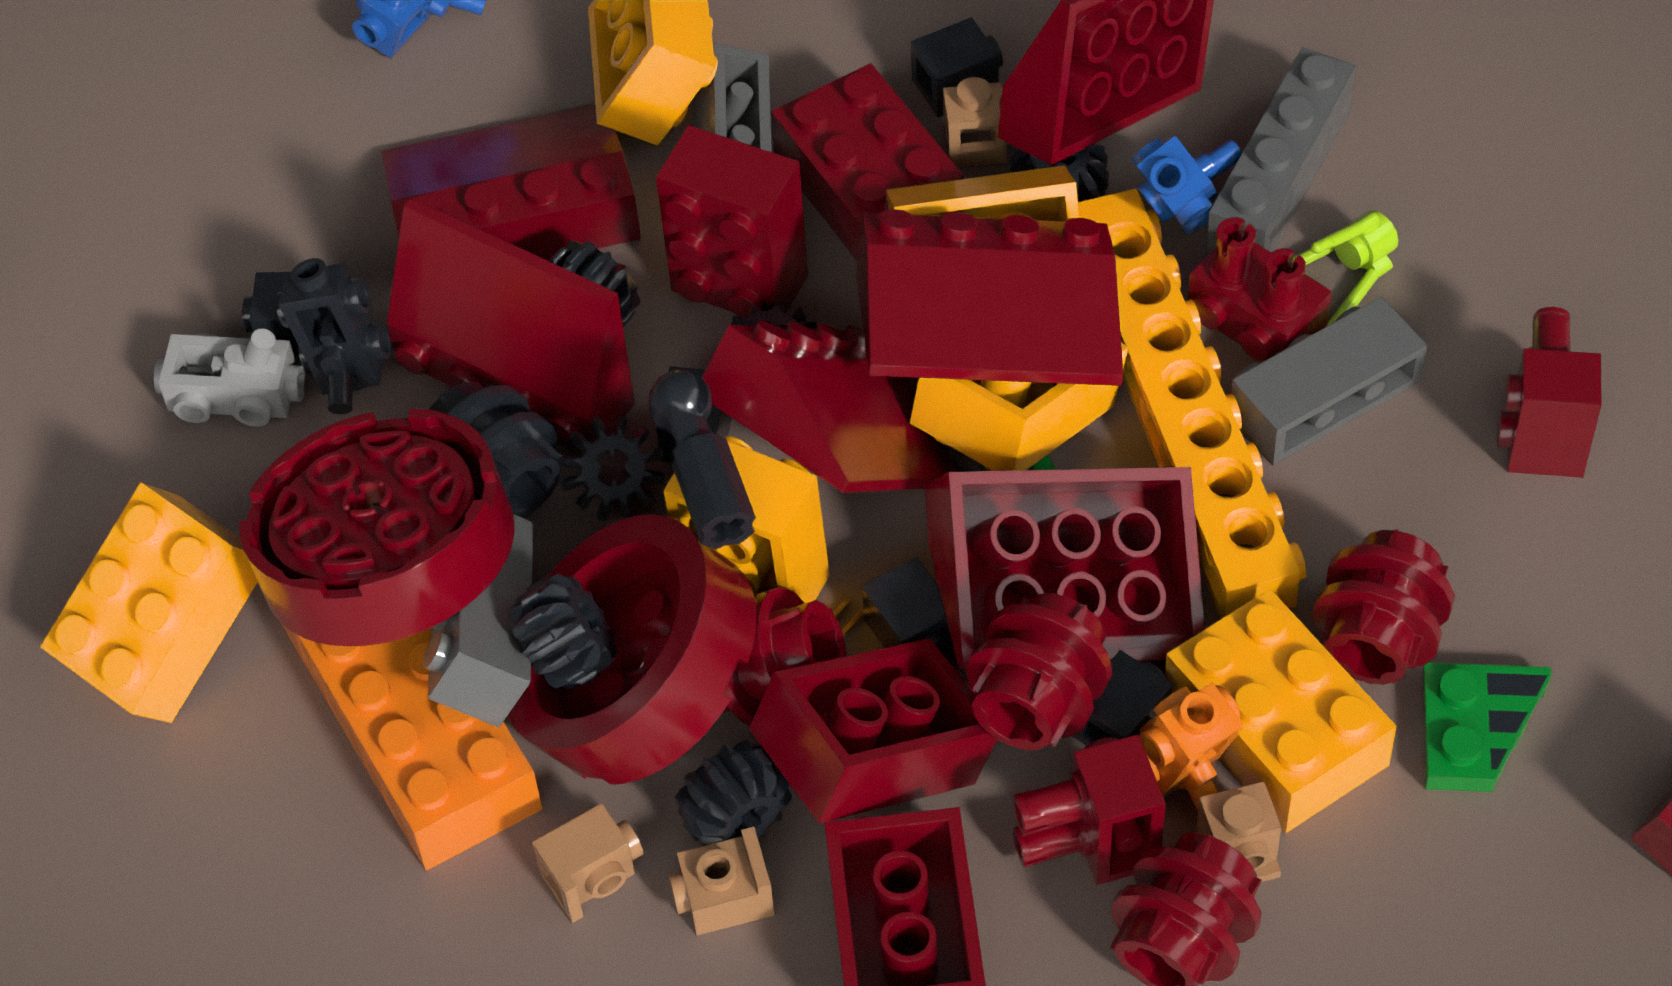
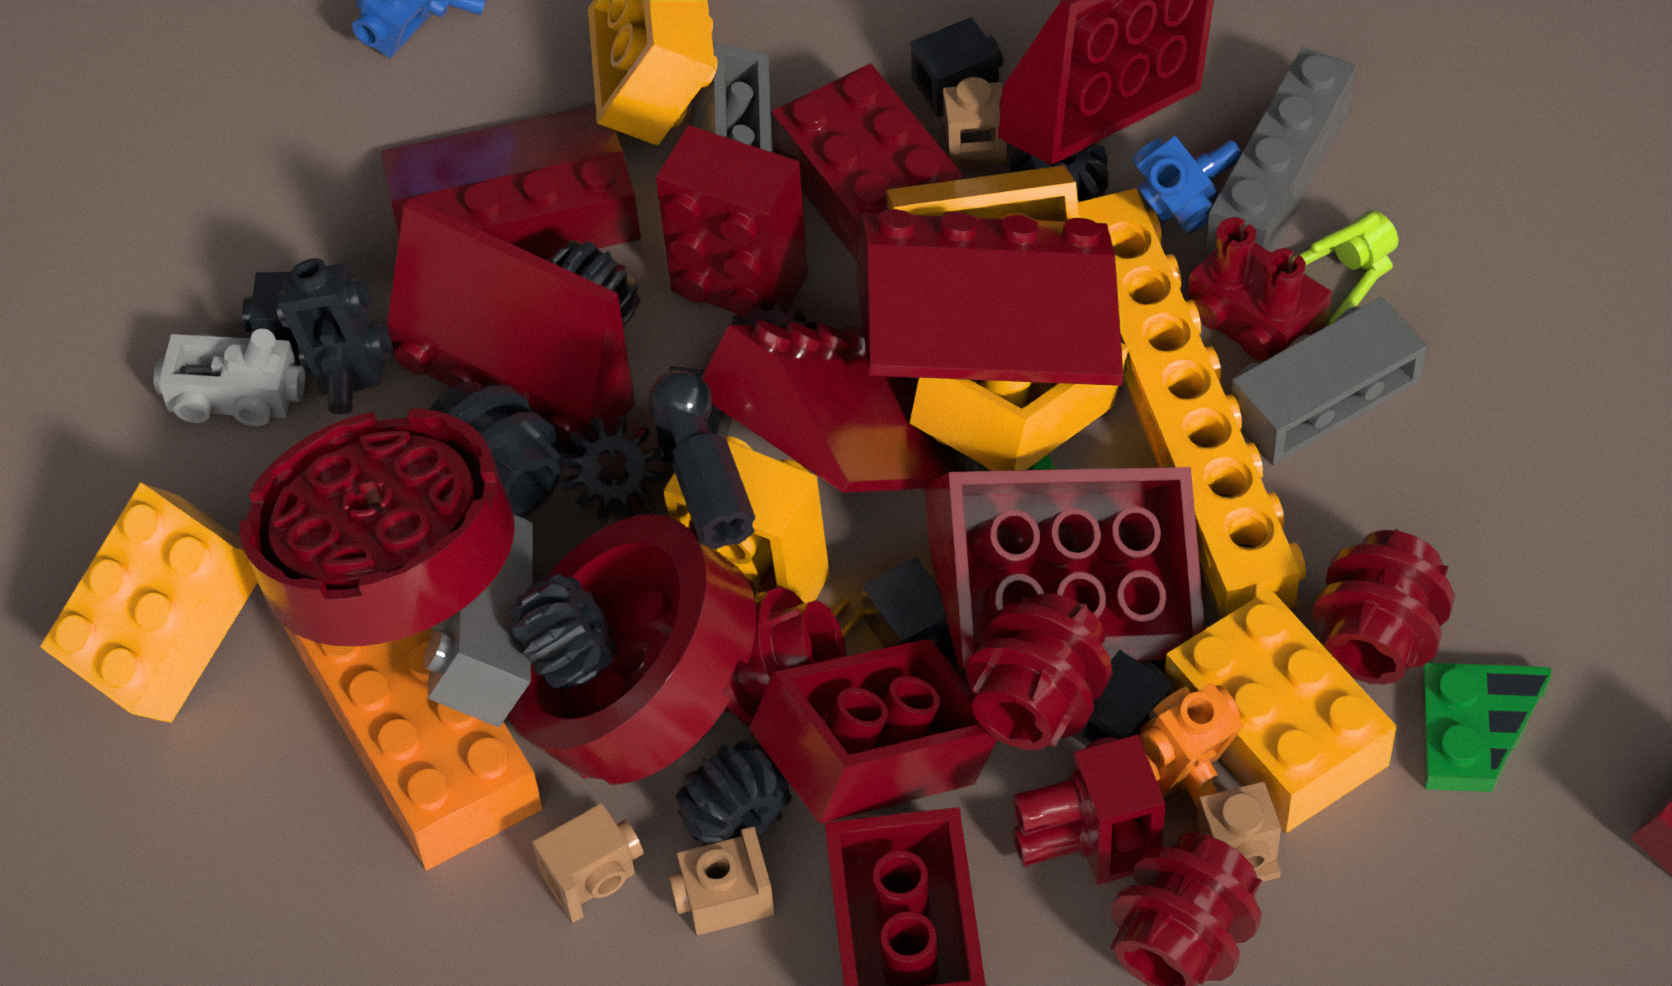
(1551, 402): dark red brick -> none

